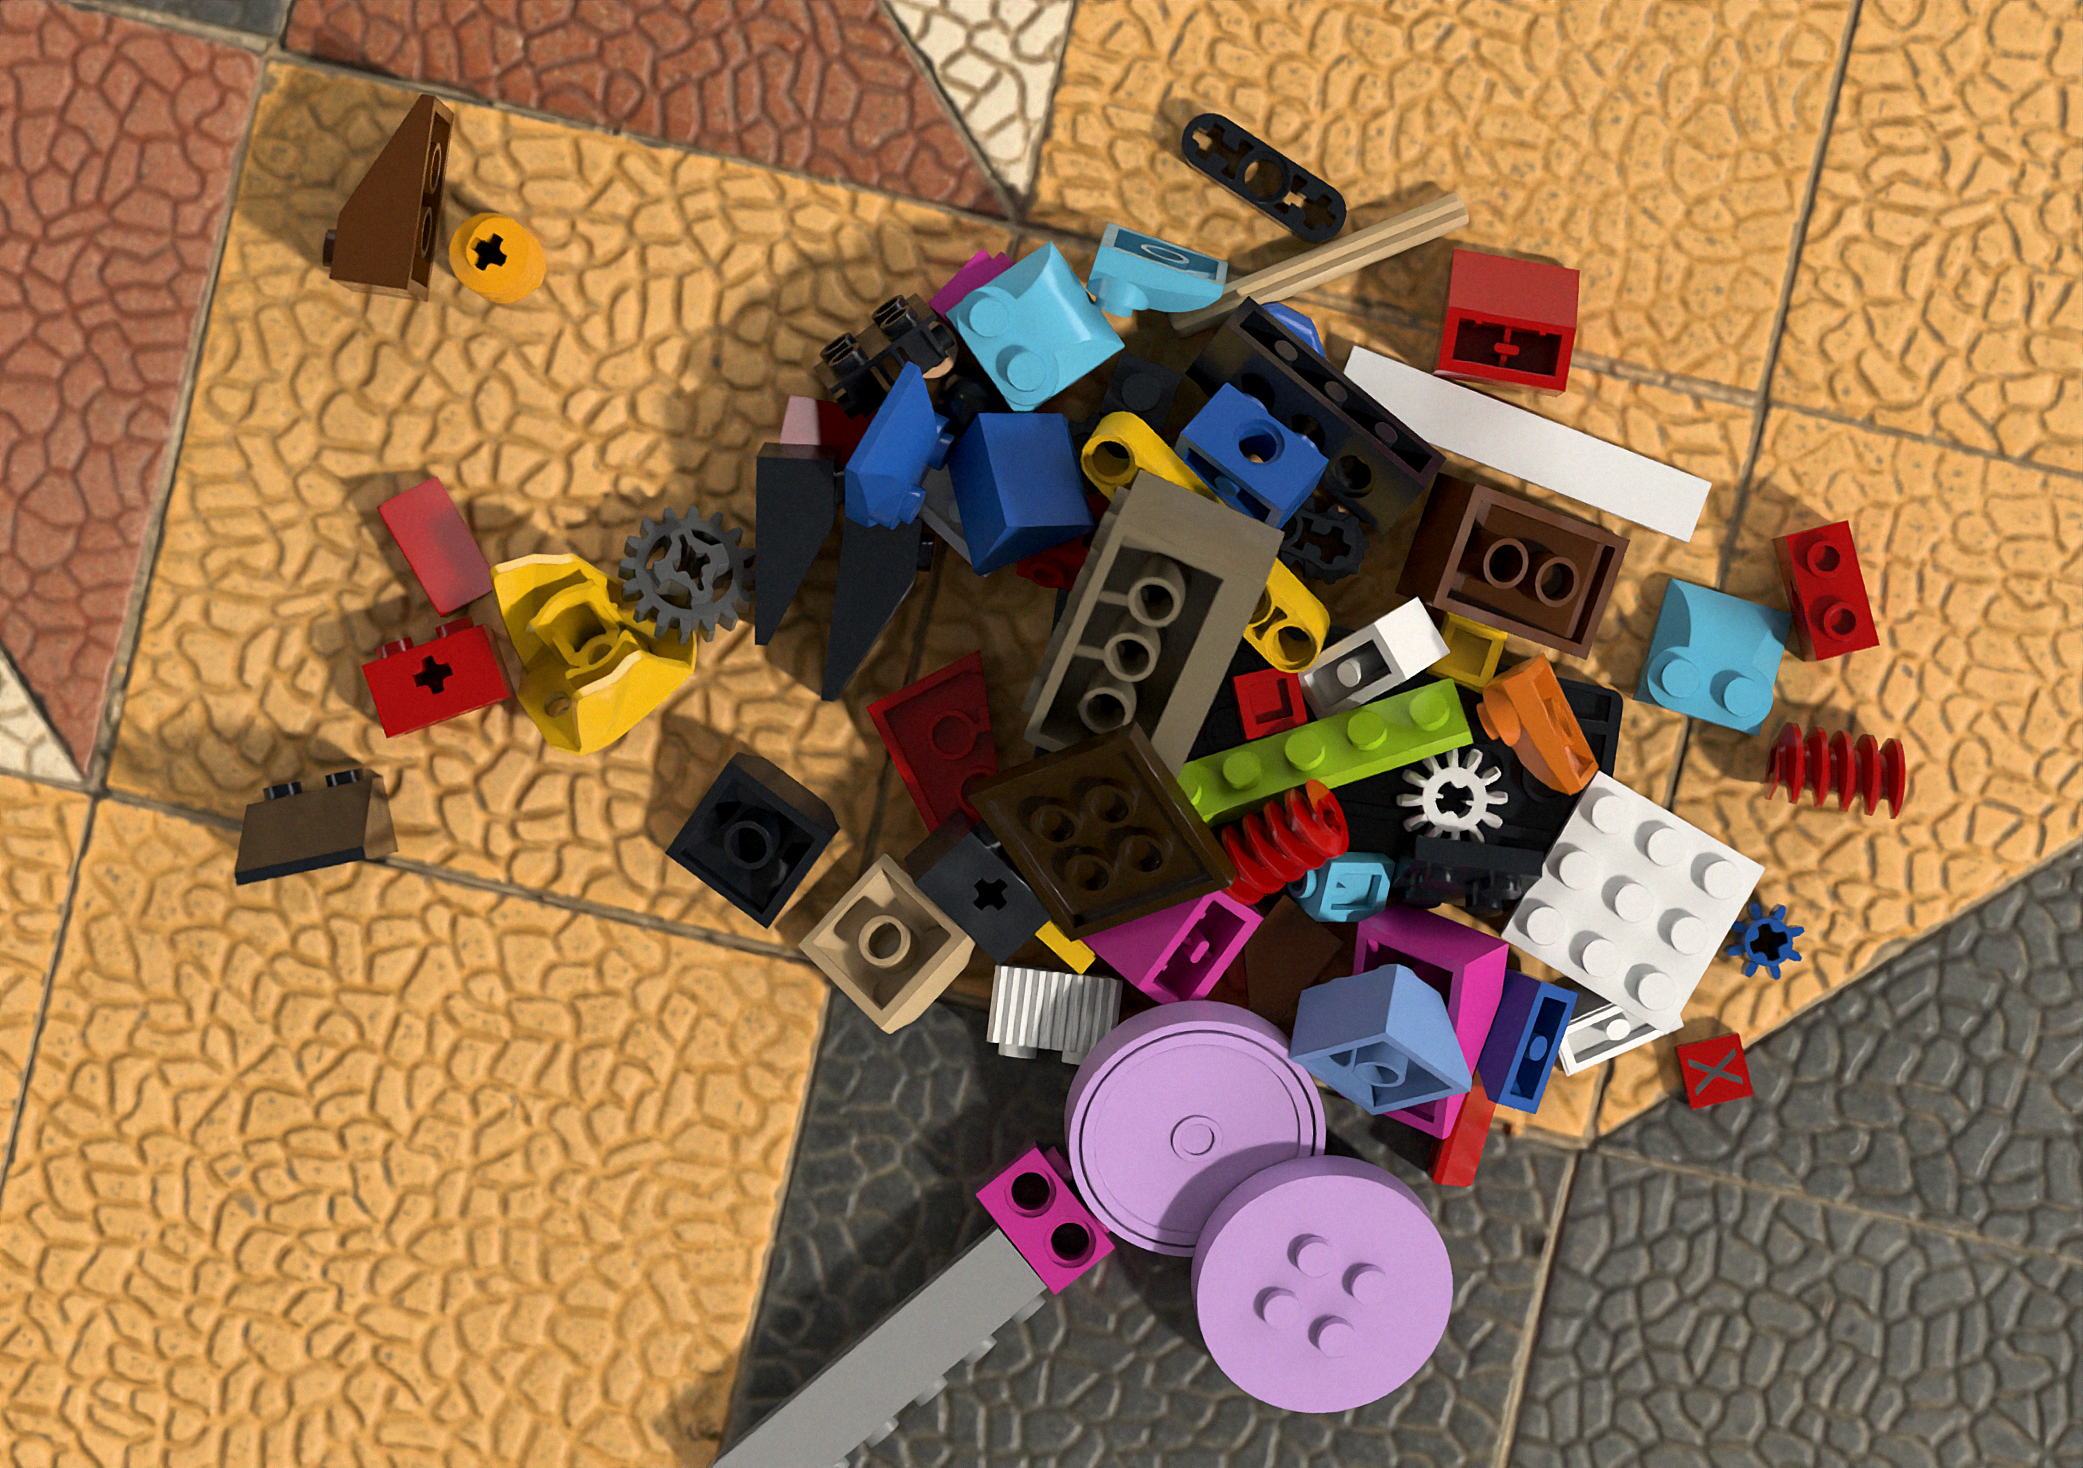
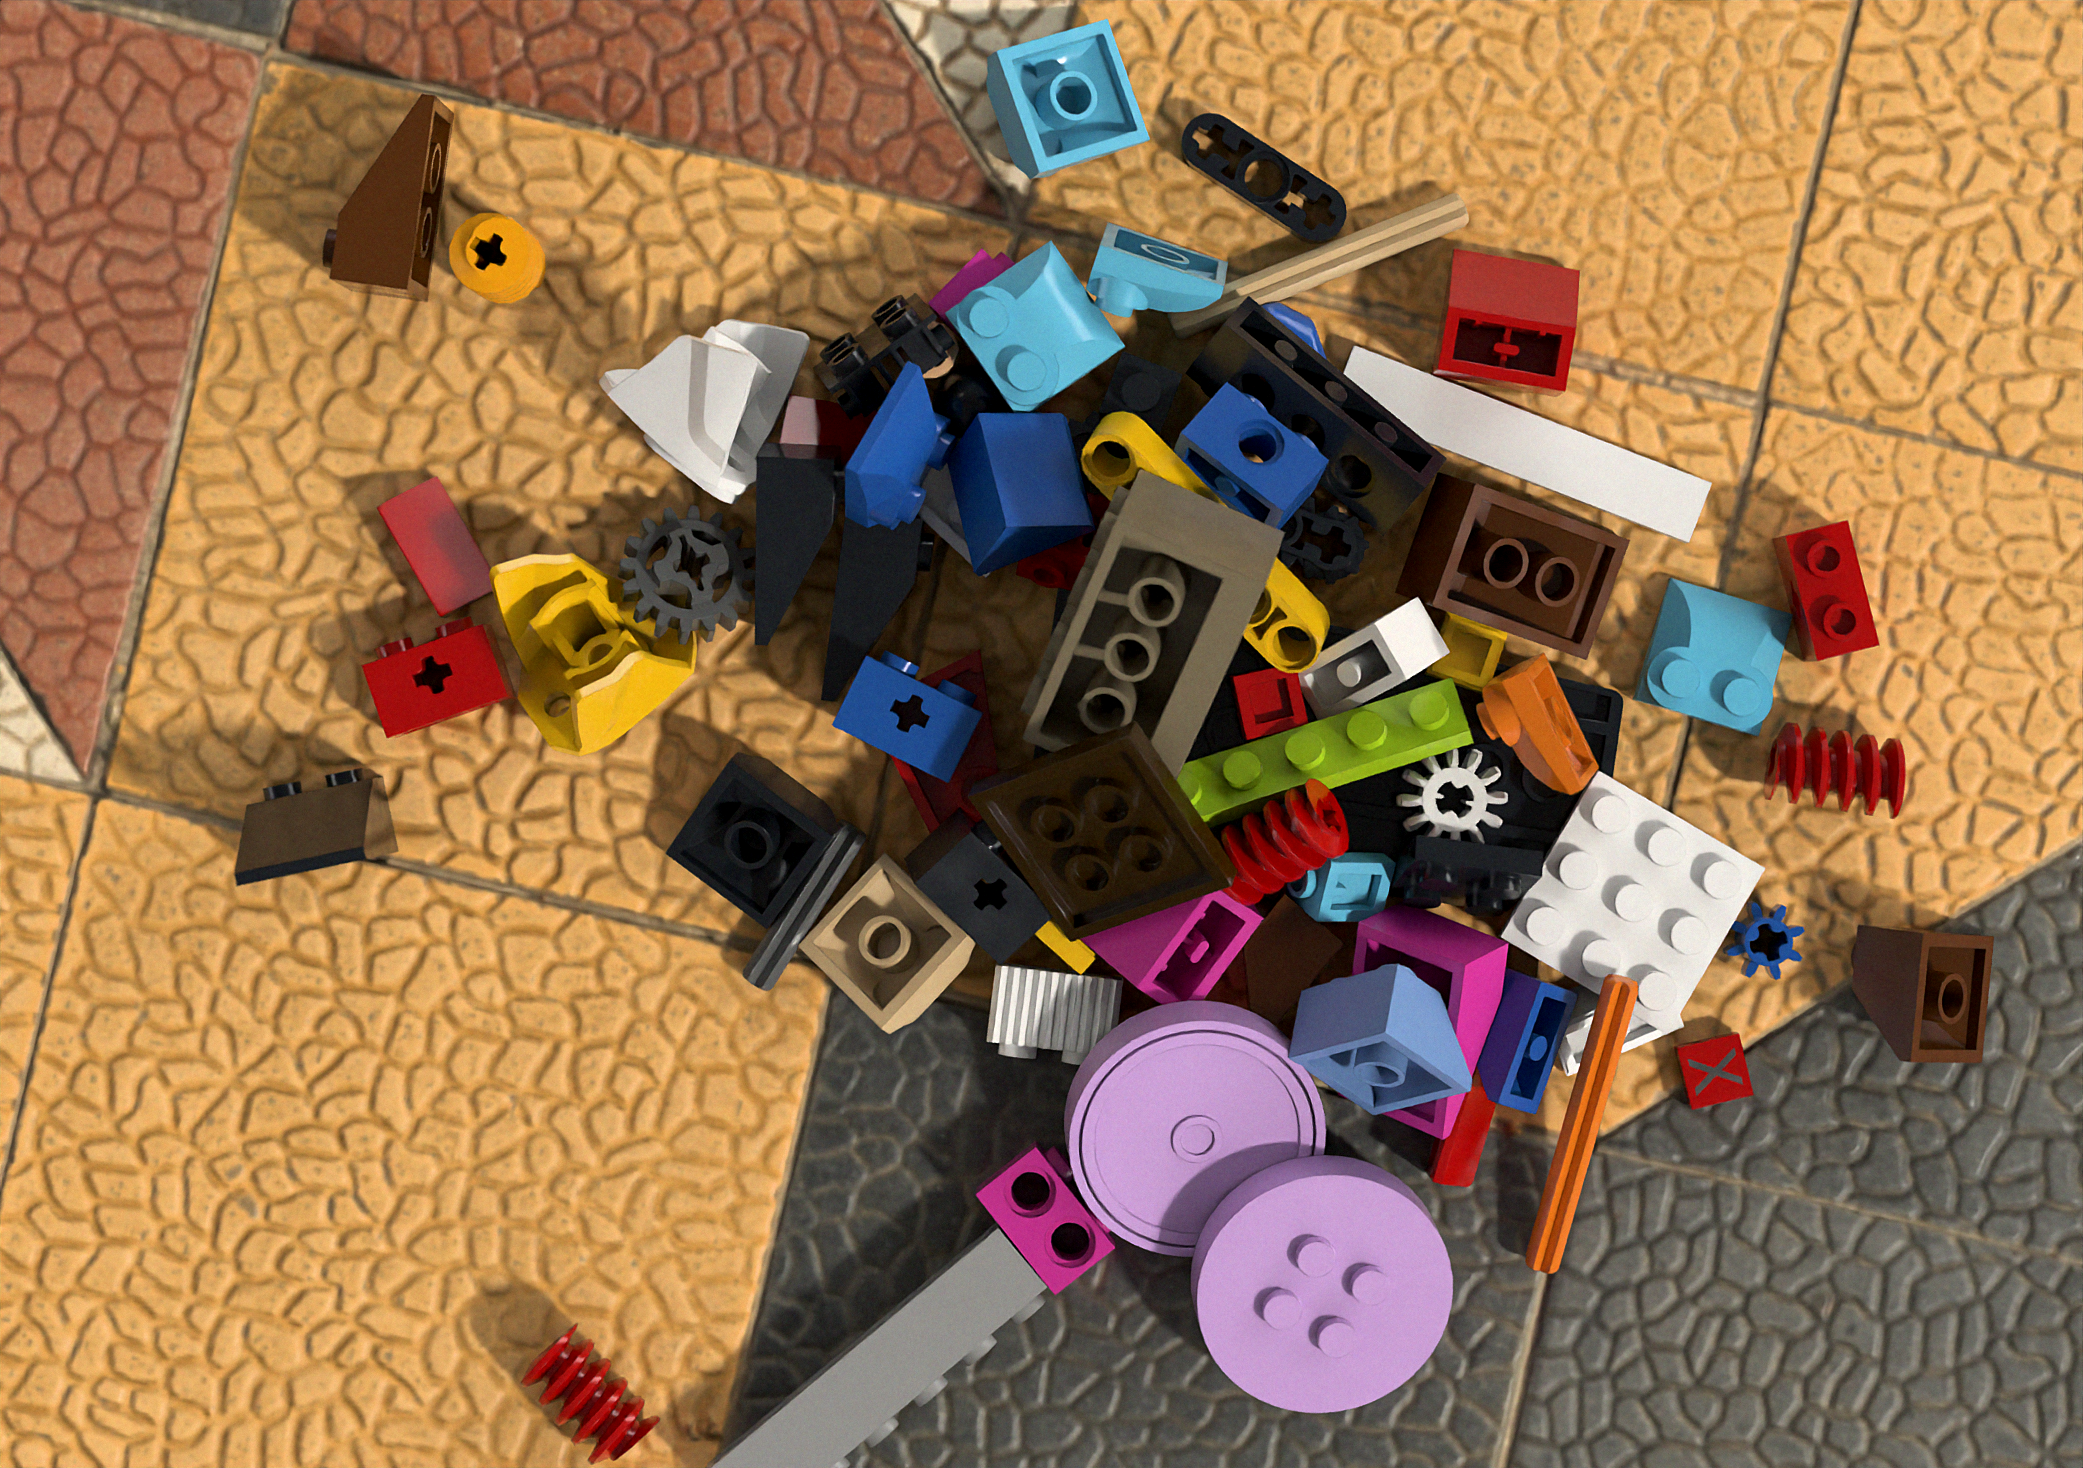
(588, 1397): none -> red piece
(713, 400): none -> white piece
(803, 908): none -> dark grey axle
(870, 715): none -> blue brick
(1064, 100): none -> medium azure slope
(1581, 1123): none -> orange axle
(1925, 990): none -> reddish brown slope

